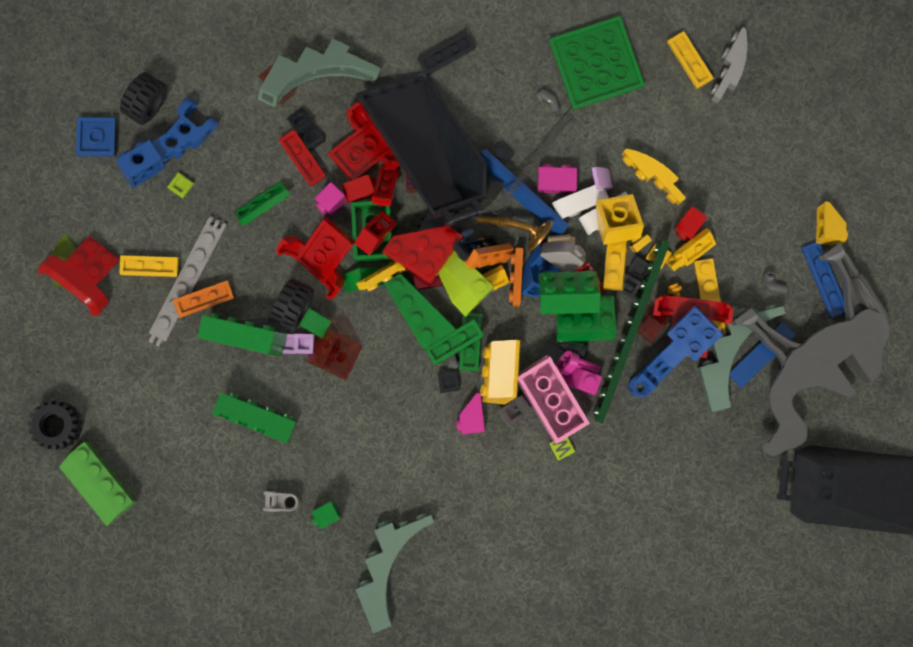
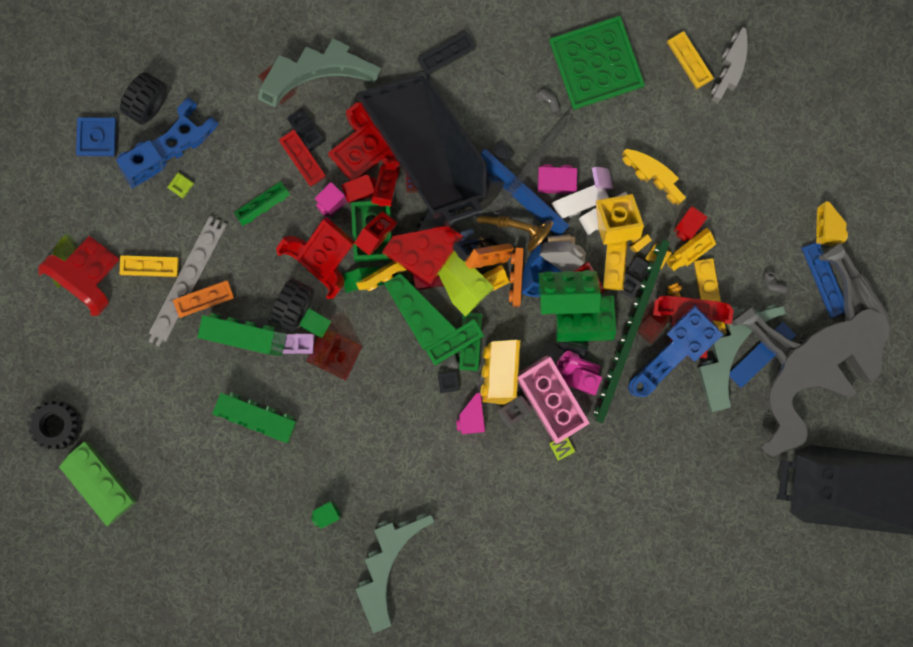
(278, 501): light grey piece -> none

